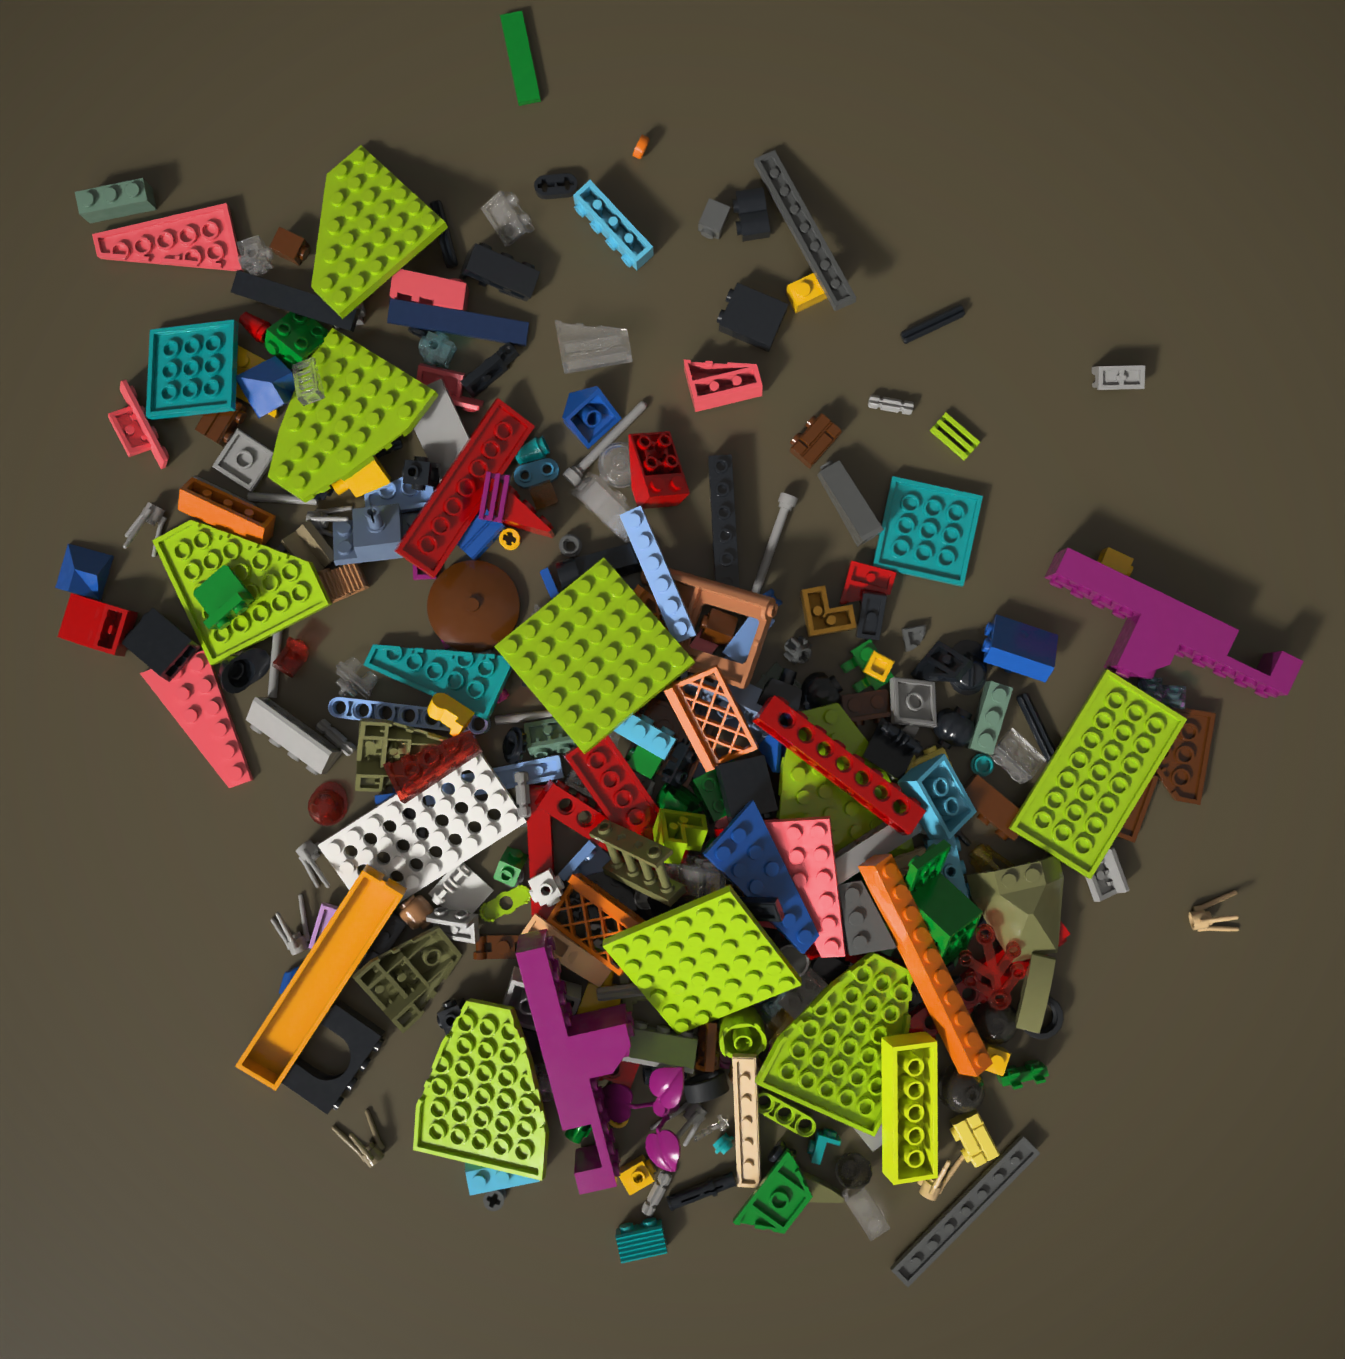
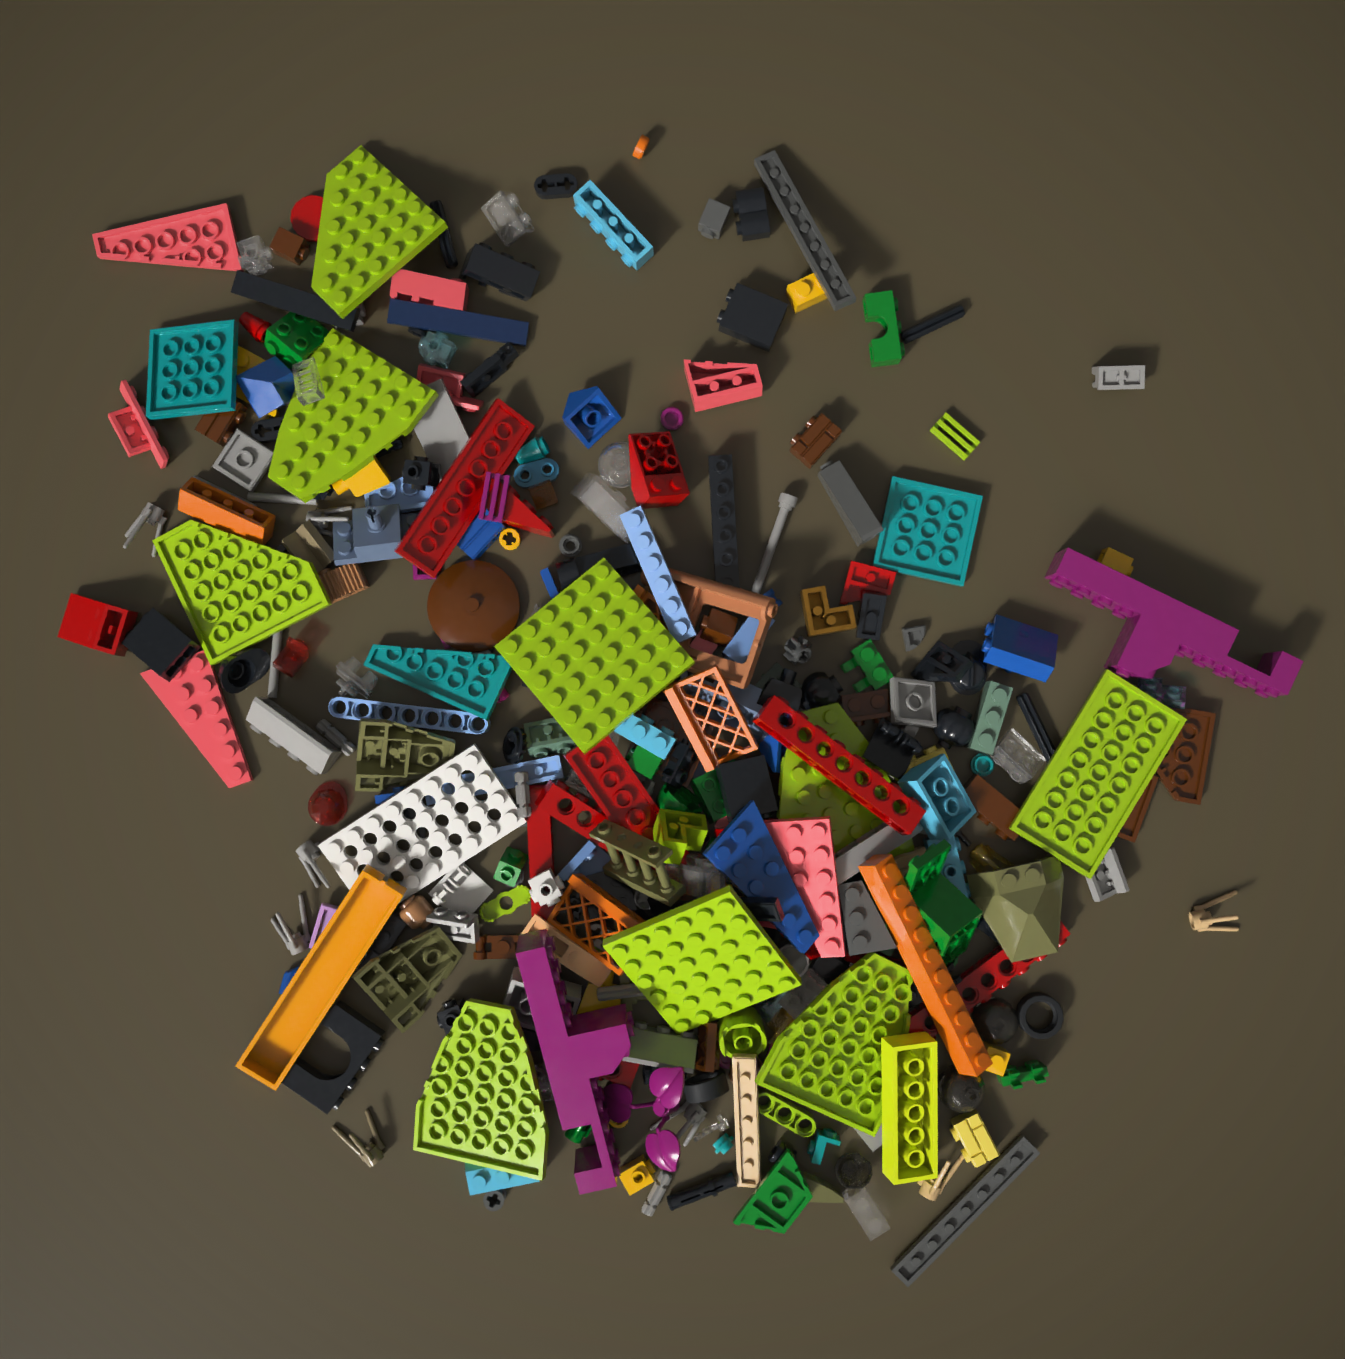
(84, 571): blue slope -> none
(115, 200): sand green brick -> none
(223, 598): green bracket -> none
(268, 424): none -> black beam
(306, 217): none -> red tile
(422, 770): clear red wing -> none
(450, 713): yellow leg -> none
(520, 58): green tile -> none
(522, 717): light grey bar -> none
(574, 474): light grey piece -> none
(592, 347): clear wedge -> none
(641, 1240): teal brick -> none
(672, 418): none -> magenta tile
(878, 666): yellow tile -> none
(882, 308): none -> green arch
(890, 404): light grey axle -> none
(993, 970): clear red plant -> none
(1035, 993): olive slope -> none

